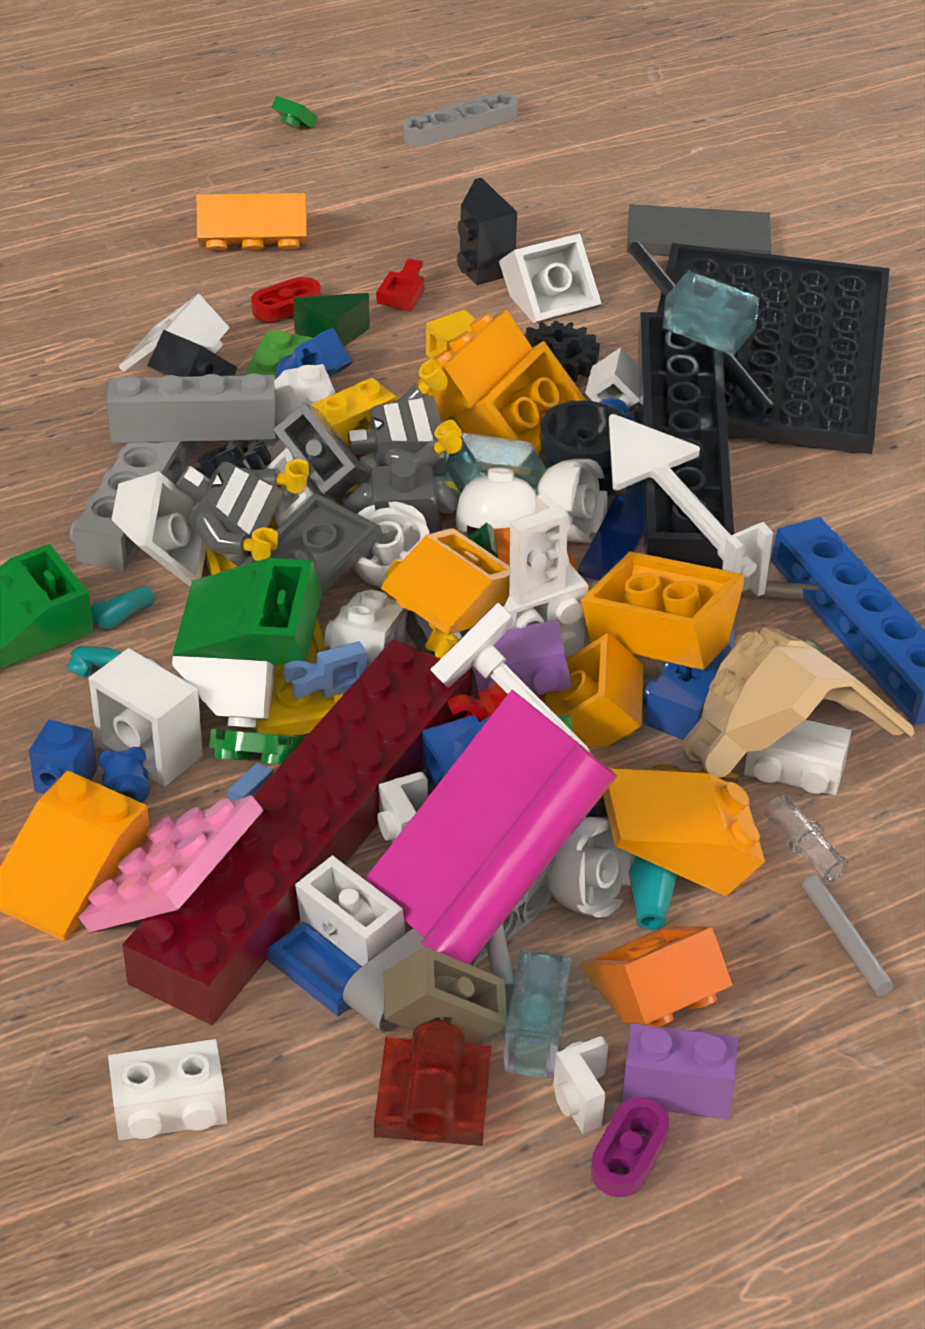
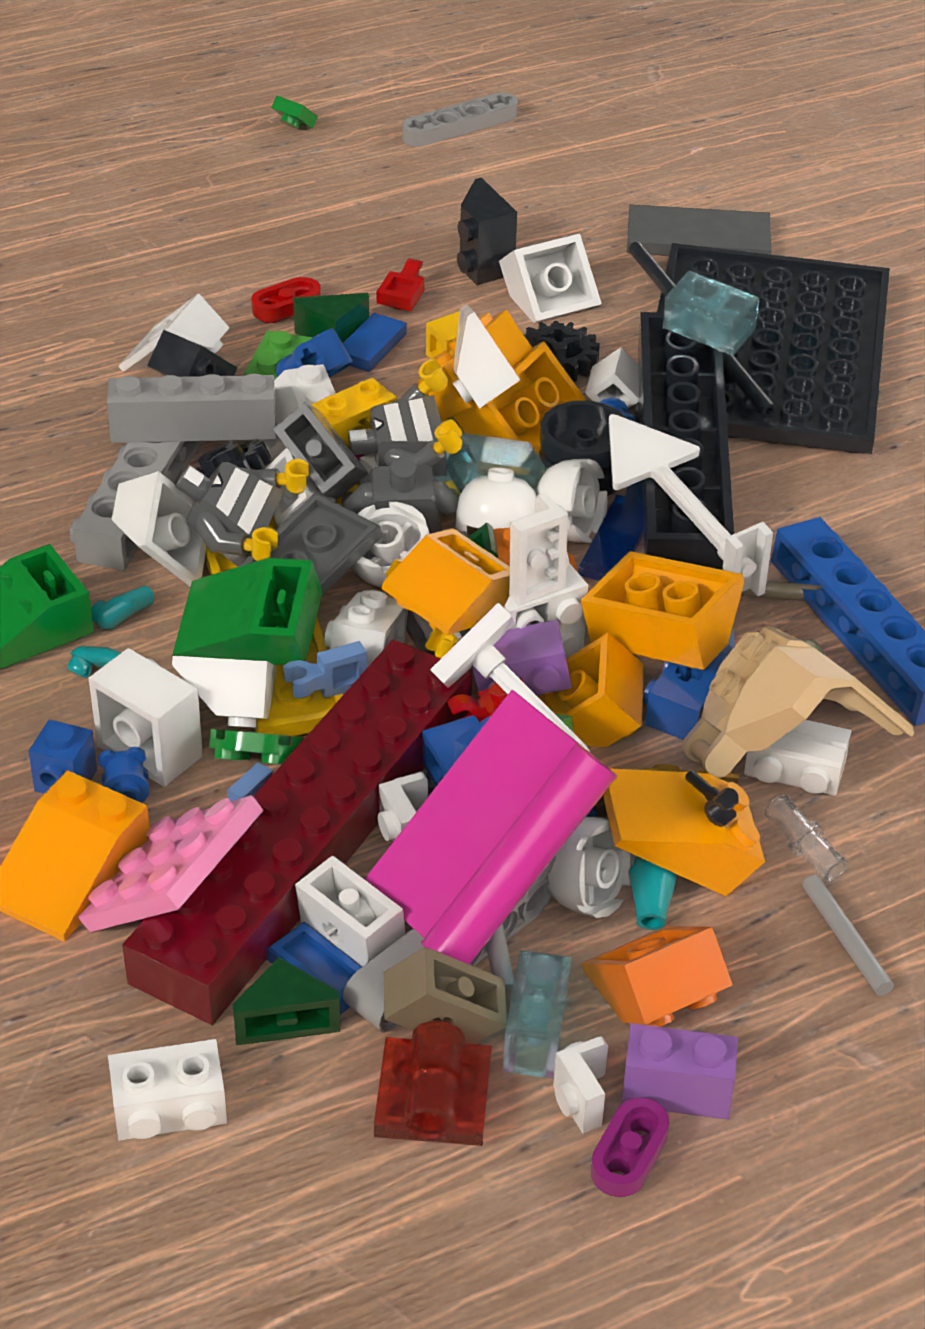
(251, 220): light orange slope -> none
(285, 1006): none -> dark green slope
(374, 340): none -> blue tile
(479, 362): none -> white slope
(719, 803): none -> black hand

